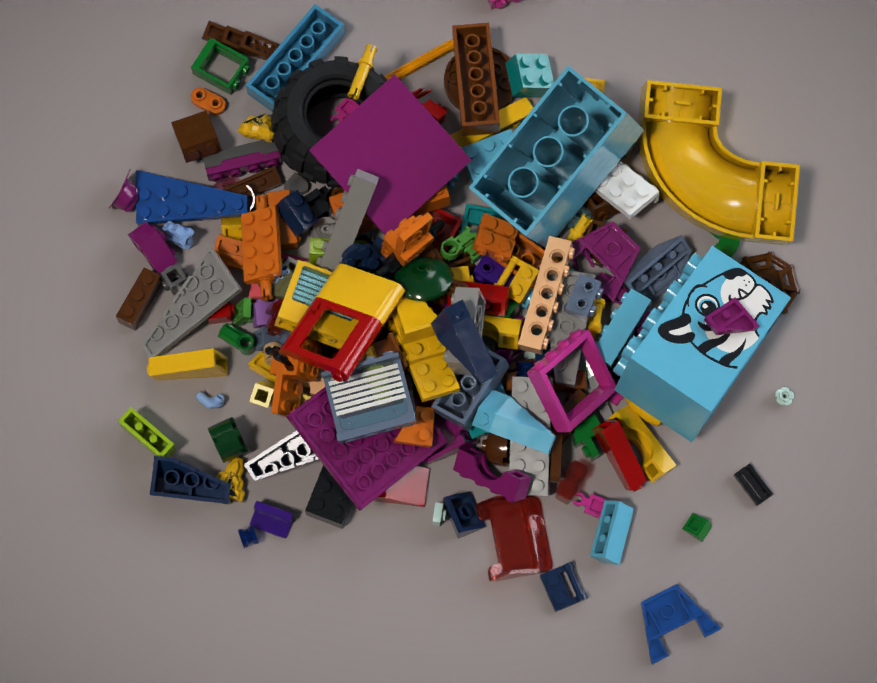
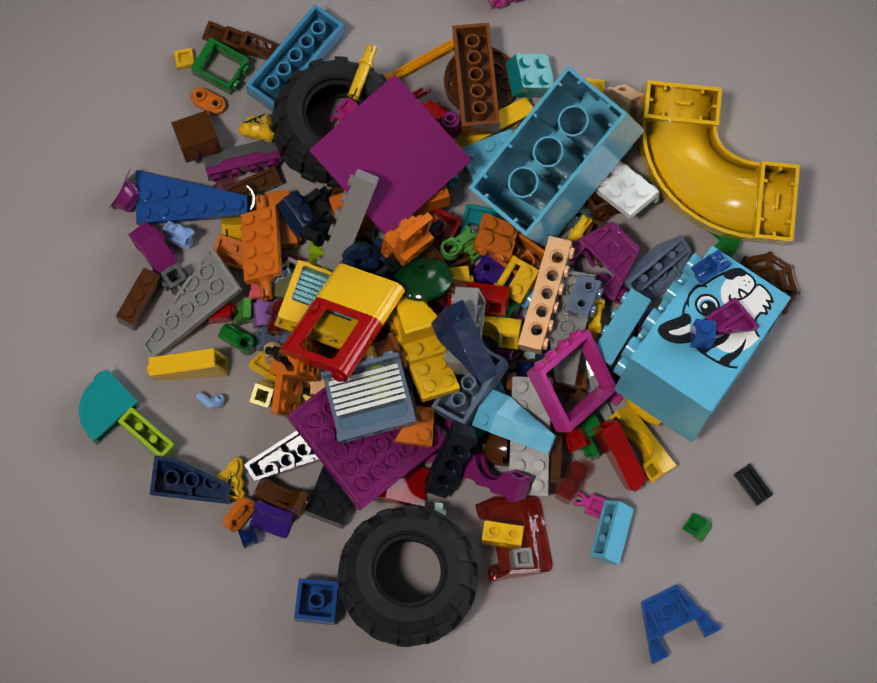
(104, 405): none -> teal brick
(184, 58): none -> yellow tile
(227, 439): dark green brick -> none
(238, 514): none -> orange beam
(281, 498): none -> reddish brown arch
(295, 183): flat silver tile -> none
(316, 601): none -> blue brick
(318, 230): none -> black piece
(408, 622): none -> black tyre
(444, 472): none -> black brick
(451, 123): none -> magenta brick
(463, 514): dark blue slope -> none
(502, 535): none -> yellow brick
(521, 558): none -> light grey slope
(557, 590): dark blue plate -> none
(577, 439): none -> red slope
(627, 99): none -> light nougat torso
(703, 334): none -> blue brick
(710, 266): none -> blue hips
(779, 396): light aqua plate -> none

